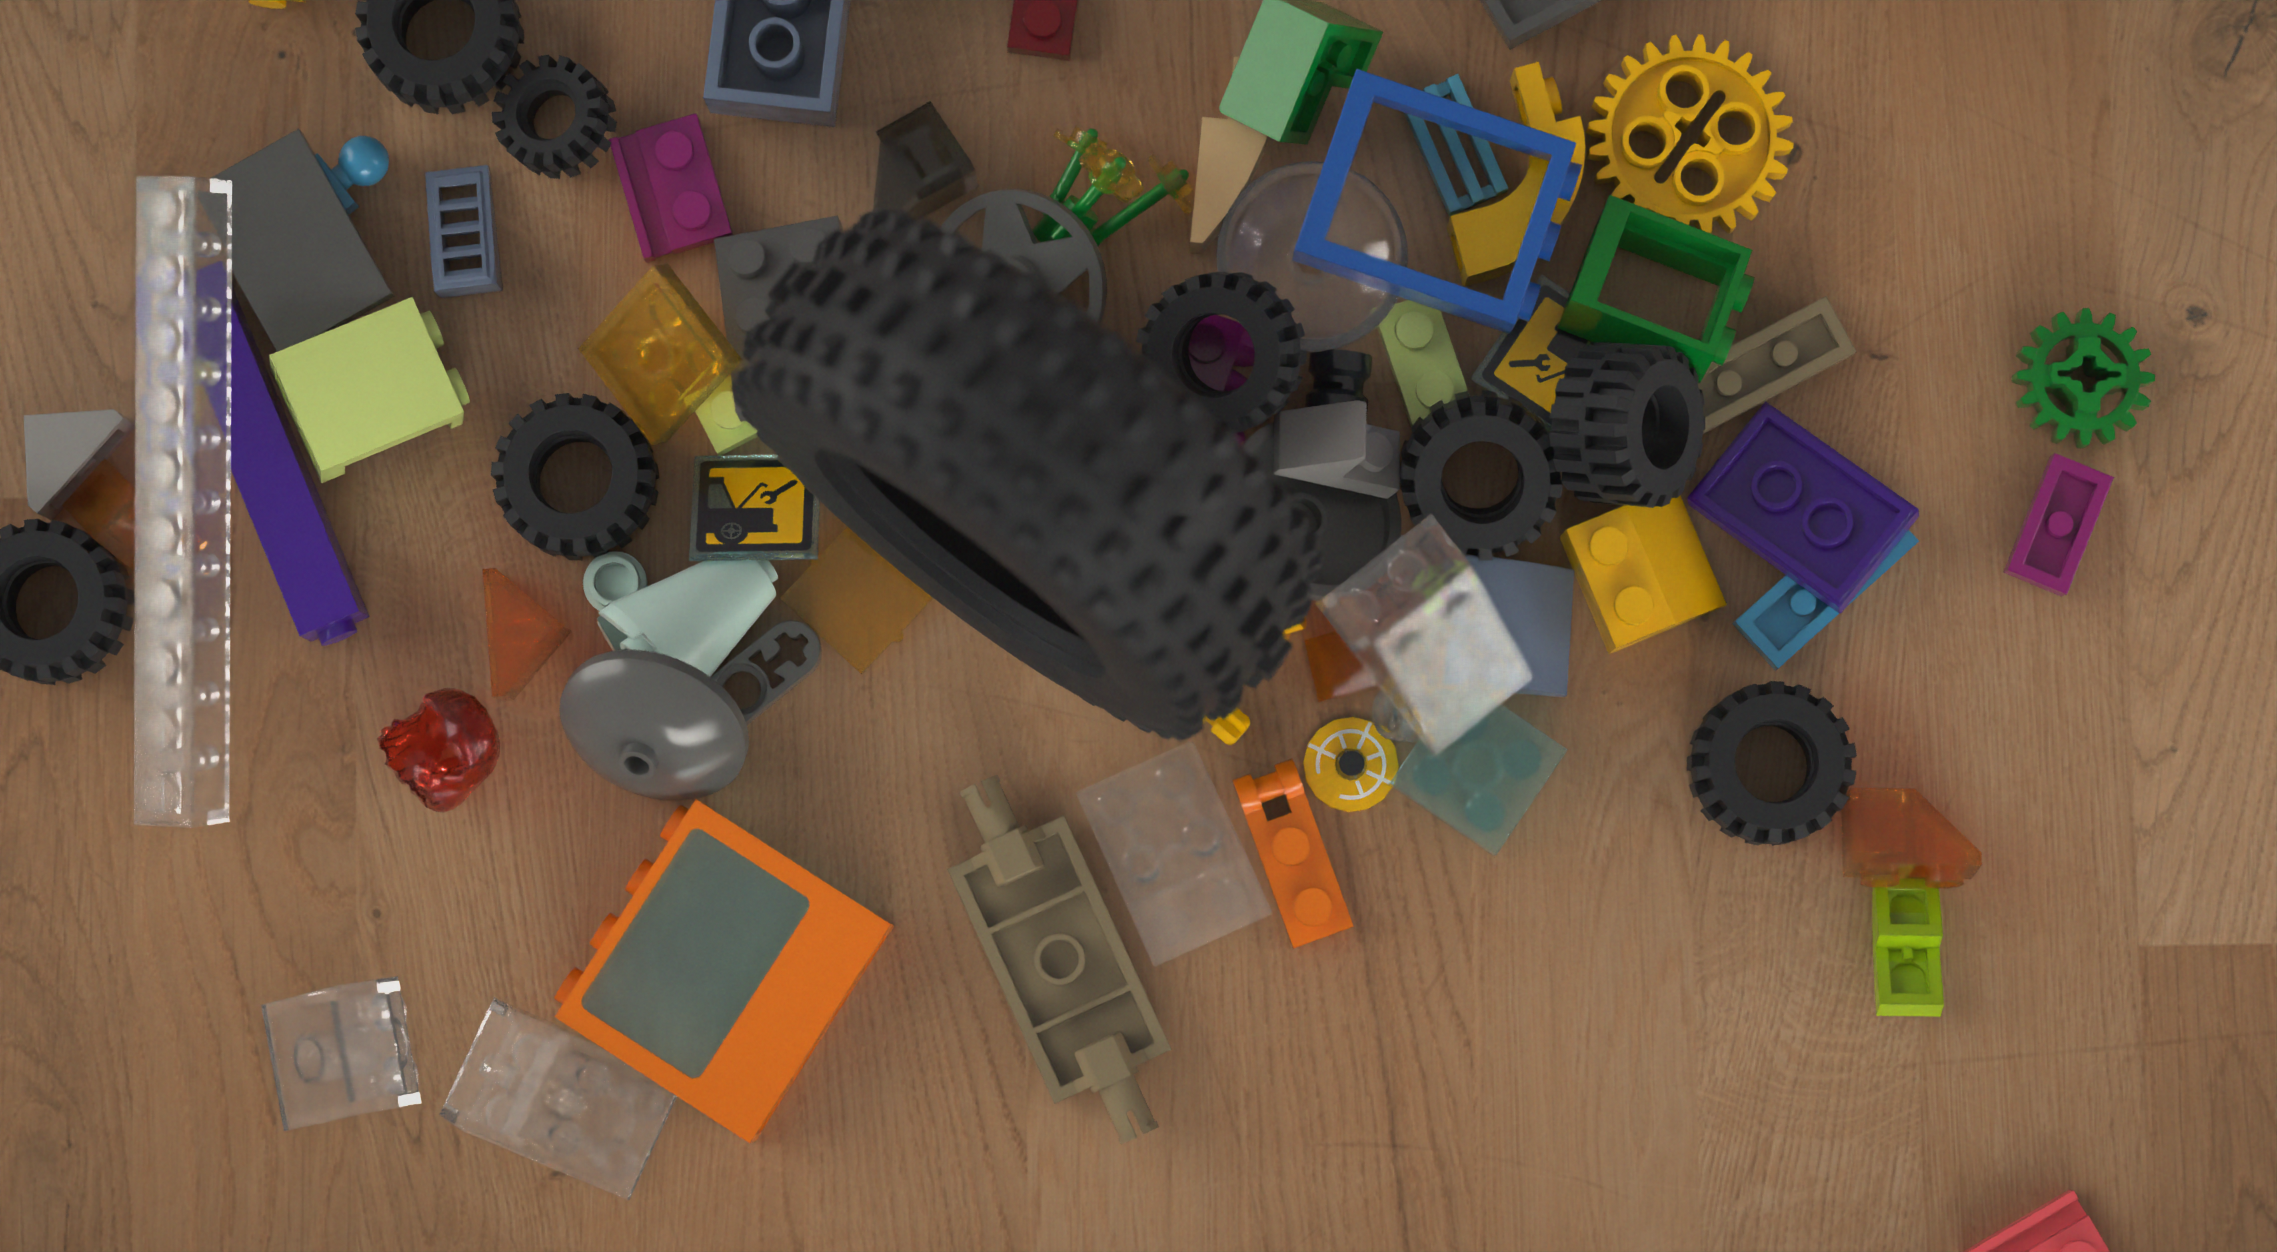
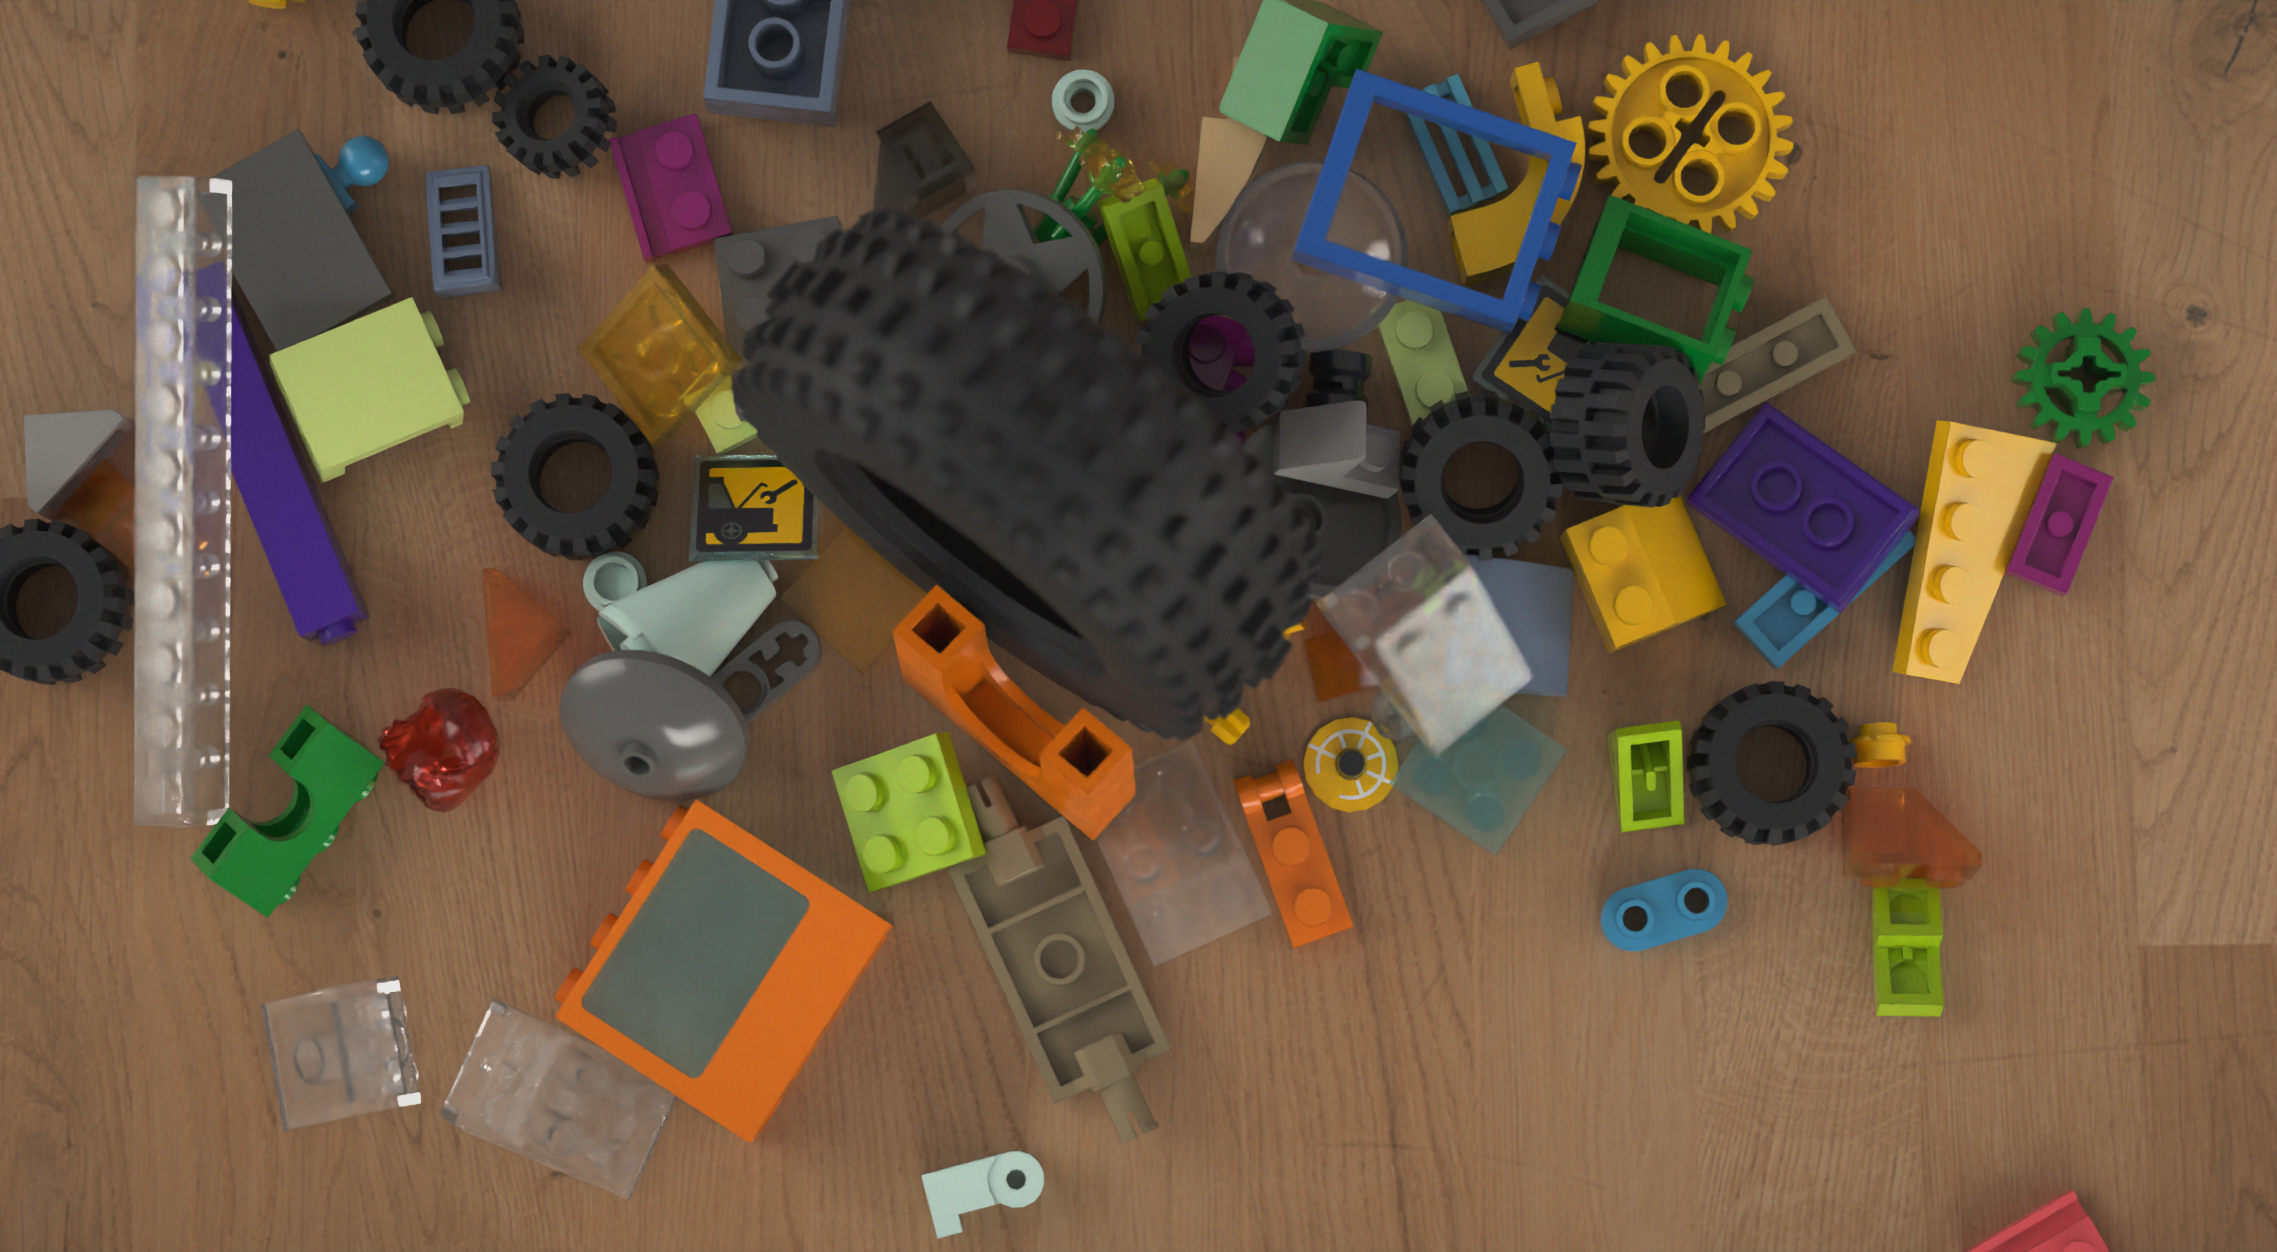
(266, 858): none -> green arch
(908, 812): none -> lime plate
(1004, 1178): none -> light aqua leg
(1072, 766): none -> orange arch
(1083, 82): none -> light aqua plate
(1145, 245): none -> lime plate
(1648, 775): none -> lime slope
(1664, 910): none -> dark azure plate
(1879, 745): none -> yellow plate
(1966, 532): none -> yellow wing

